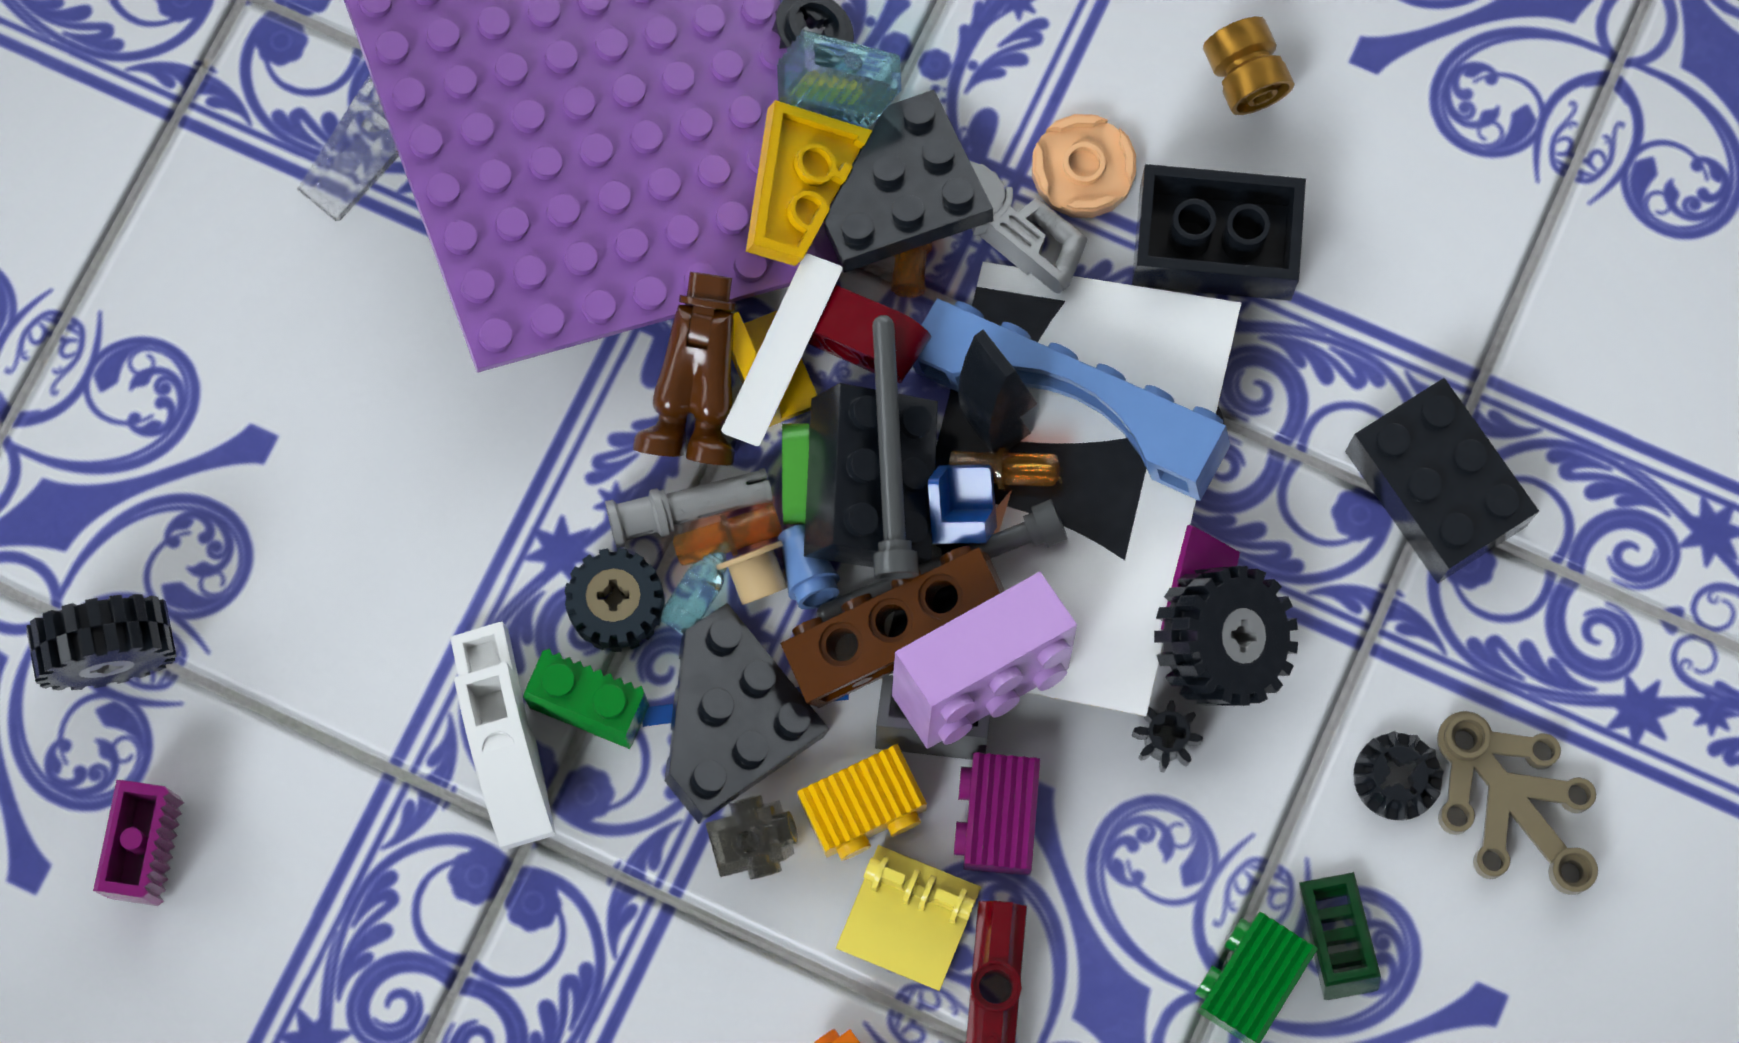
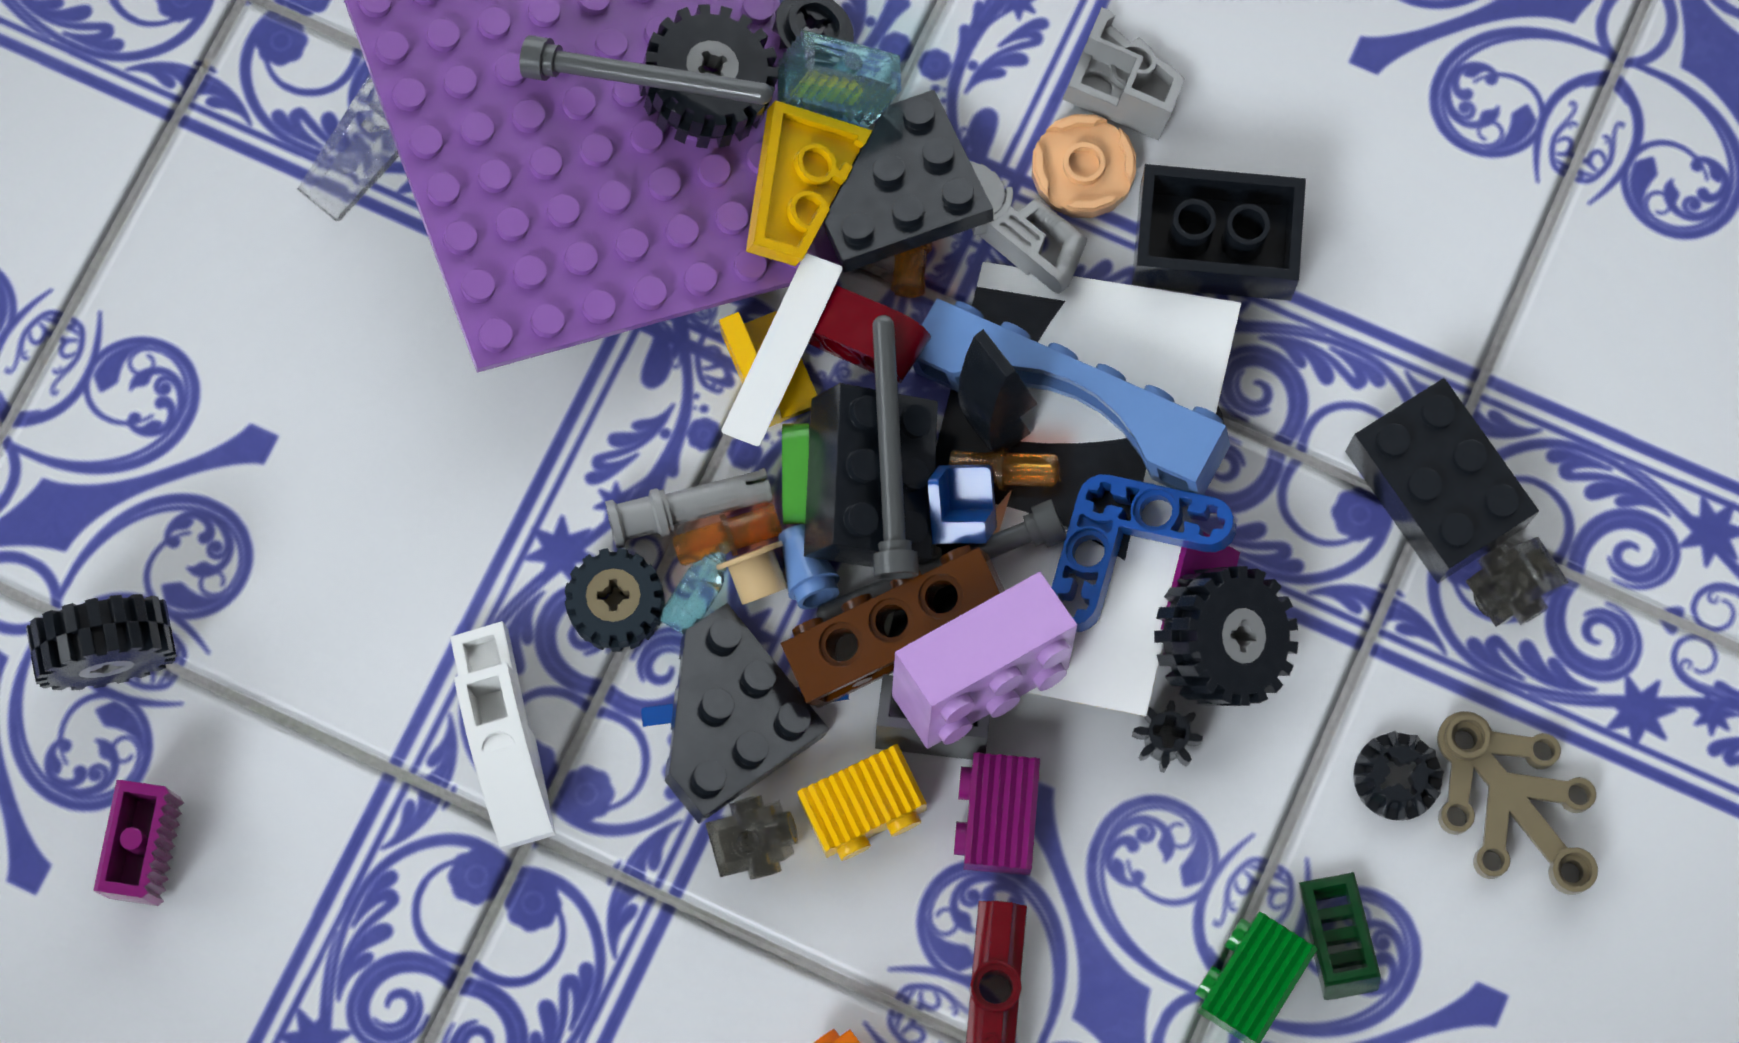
(544, 58): none -> dark grey piece
(586, 698): green brick -> none
(695, 376): reddish brown piece -> none
(717, 44): none -> black wheel
(908, 917): light yellow hinge -> none
(1112, 524): none -> blue beam
(1124, 80): none -> light grey slope
(1245, 59): pearl gold wheel -> none
(1515, 582): none -> clear smoke brick

